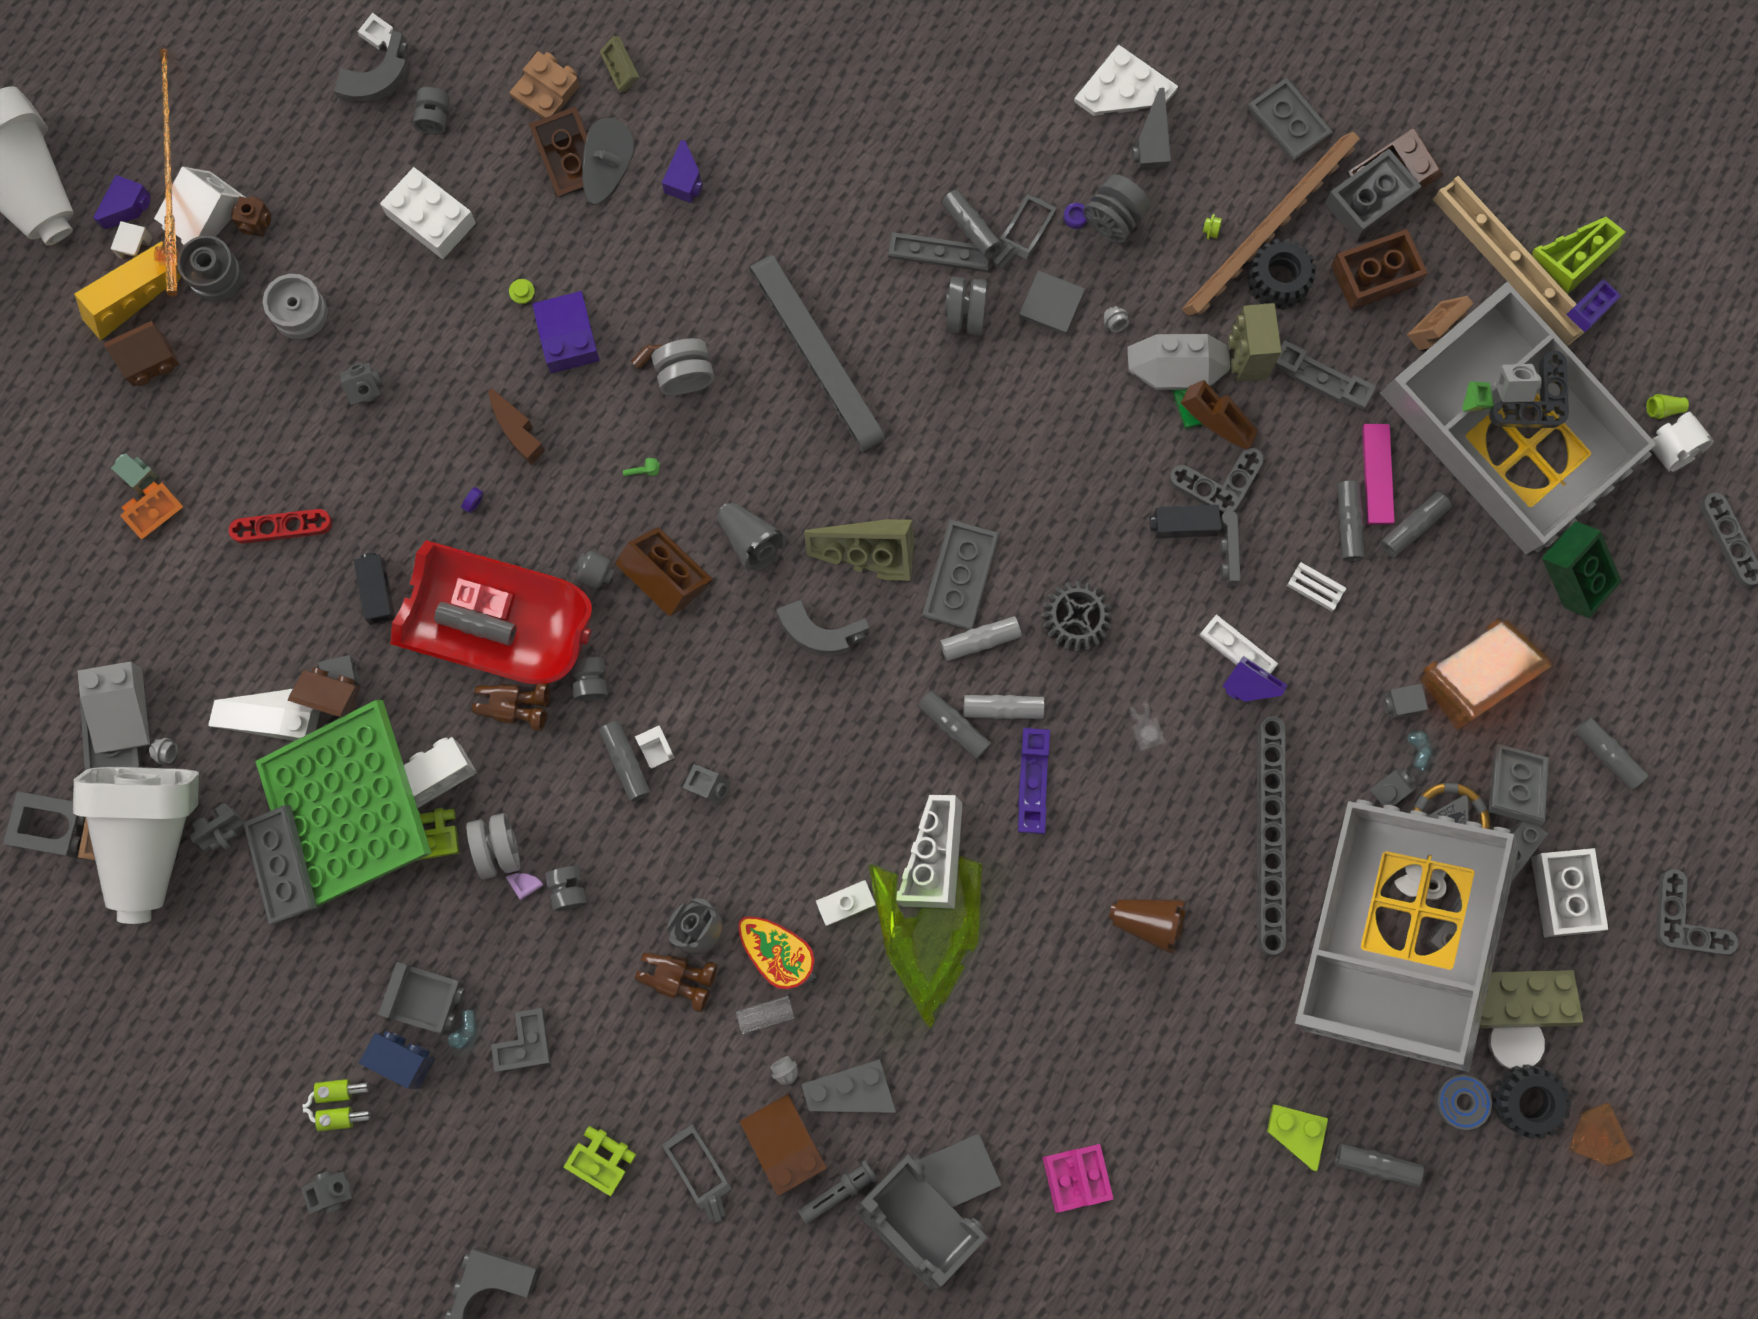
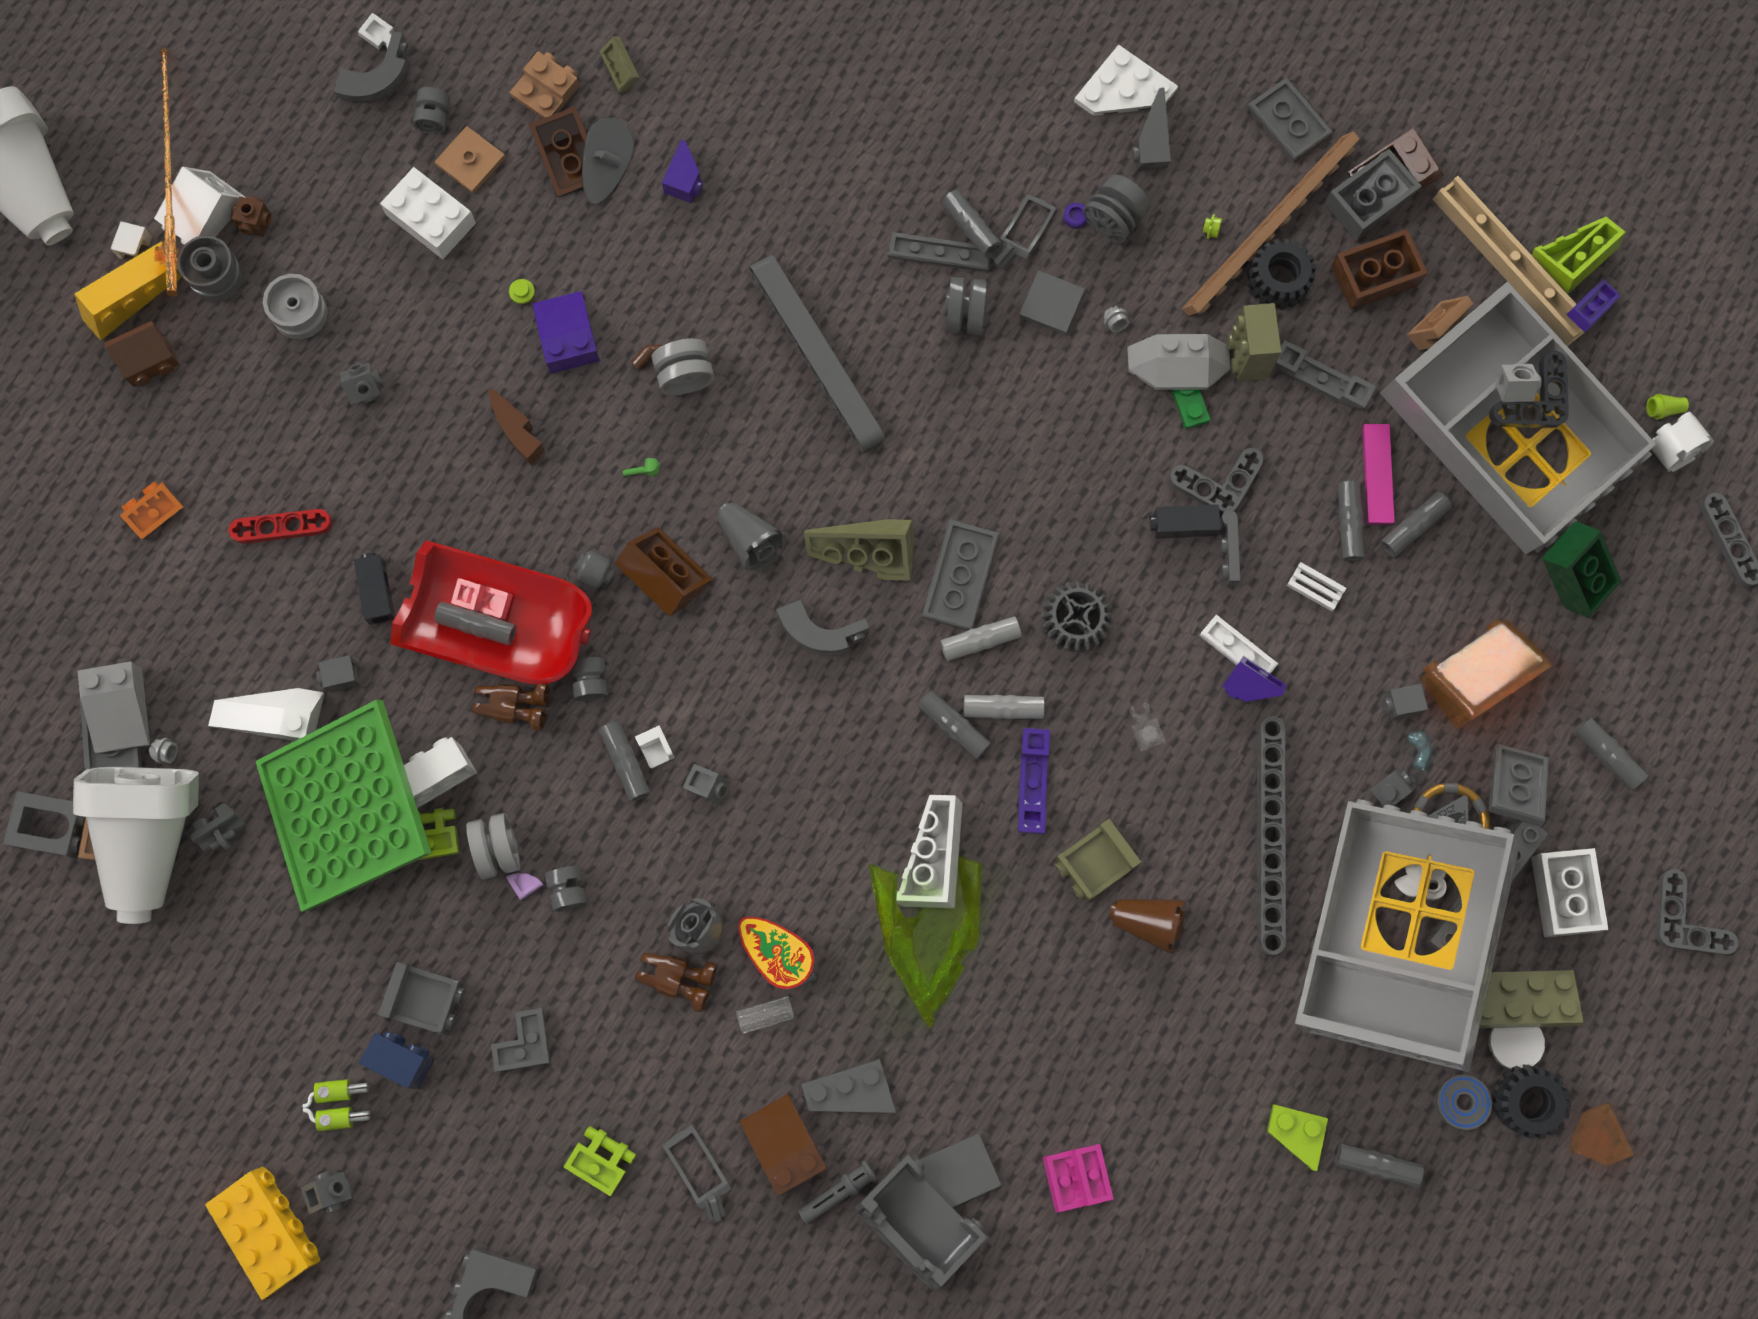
(122, 203): dark purple slope -> none
(134, 472): sand green brick -> none
(263, 1231): none -> yellow bracket
(280, 865): dark grey tile -> none
(325, 693): reddish brown slope -> none
(465, 1032): clear light blue arm -> none
(470, 159): none -> medium nougat plate
(472, 500): dark purple tile -> none
(784, 1070): light grey plate -> none
(845, 903): white plate -> none
(1097, 861): none -> olive panel
(1219, 414): reddish brown slope -> none
(1478, 397): bright green slope -> none

